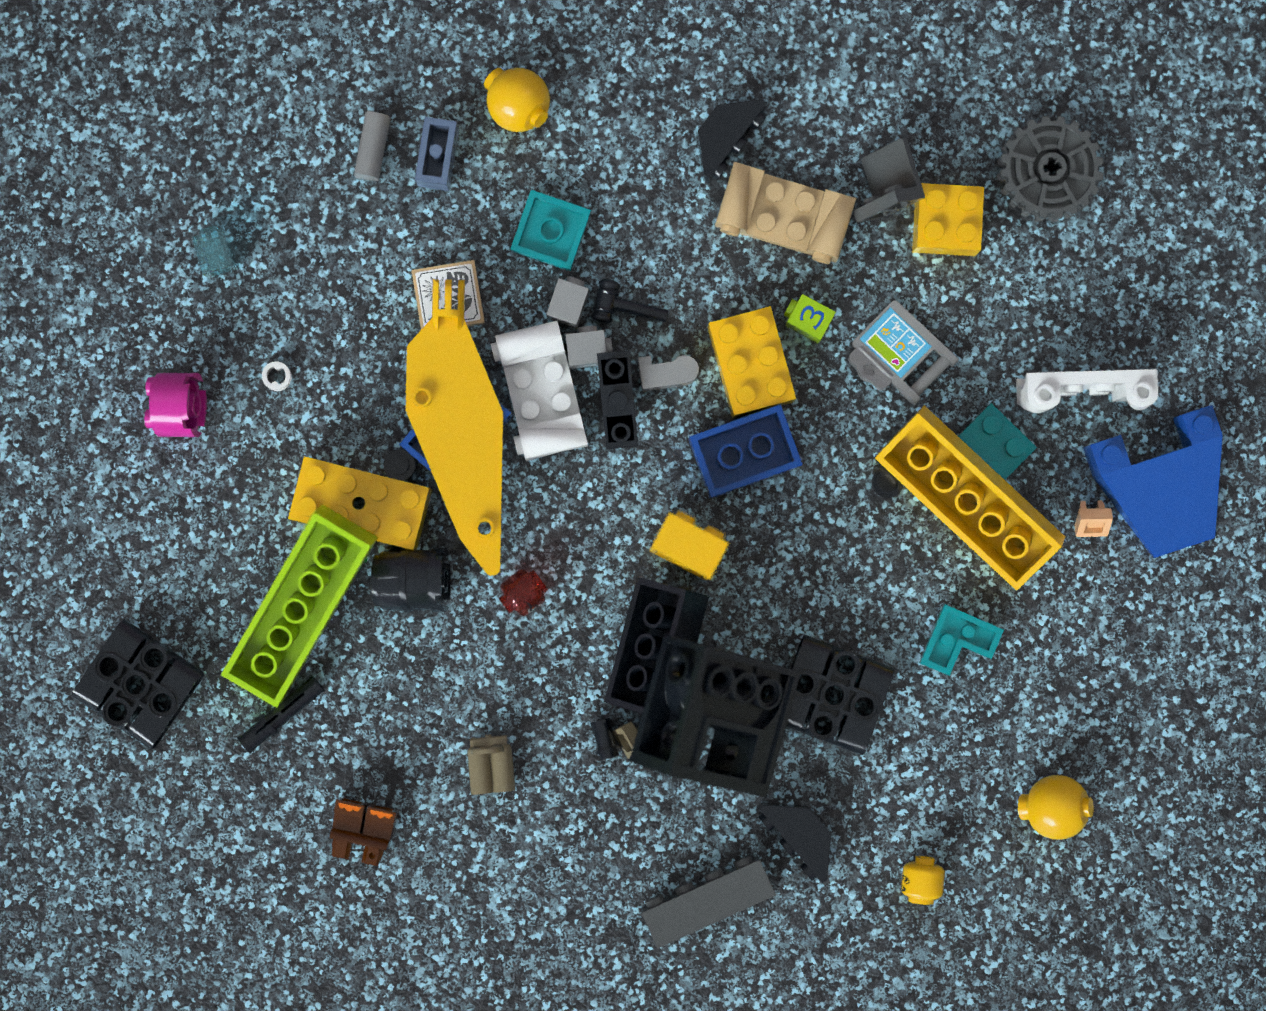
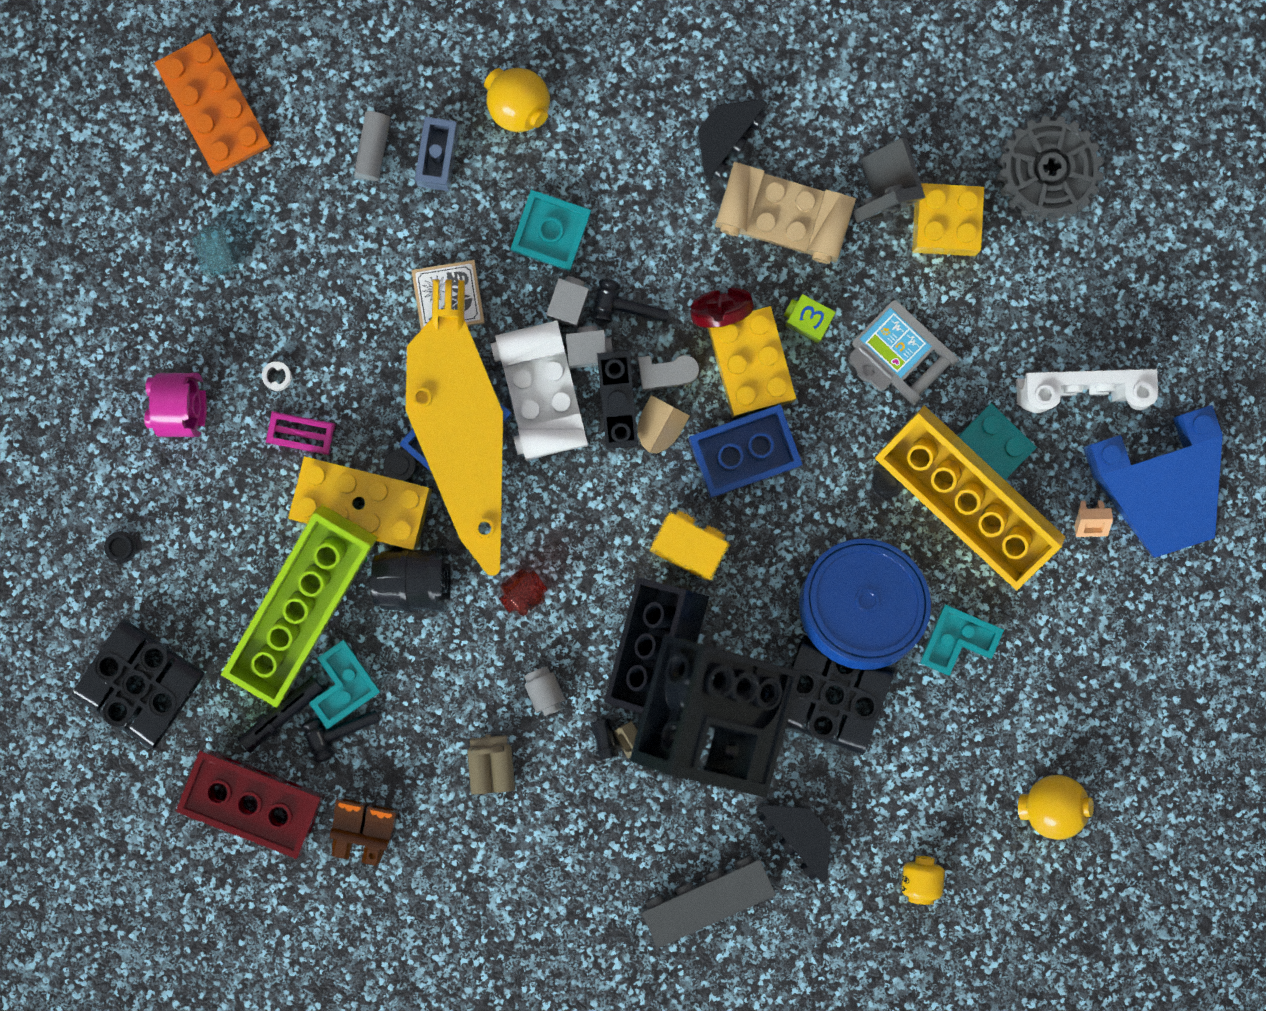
(120, 547): none -> black plate
(212, 104): none -> orange plate
(232, 815): none -> dark red brick
(320, 739): none -> black piece
(328, 438): none -> dark pink tile
(351, 688): none -> teal plate
(544, 691): none -> light grey brick
(660, 425): none -> tan brick
(721, 309): none -> dark red tile
(864, 604): none -> blue brick

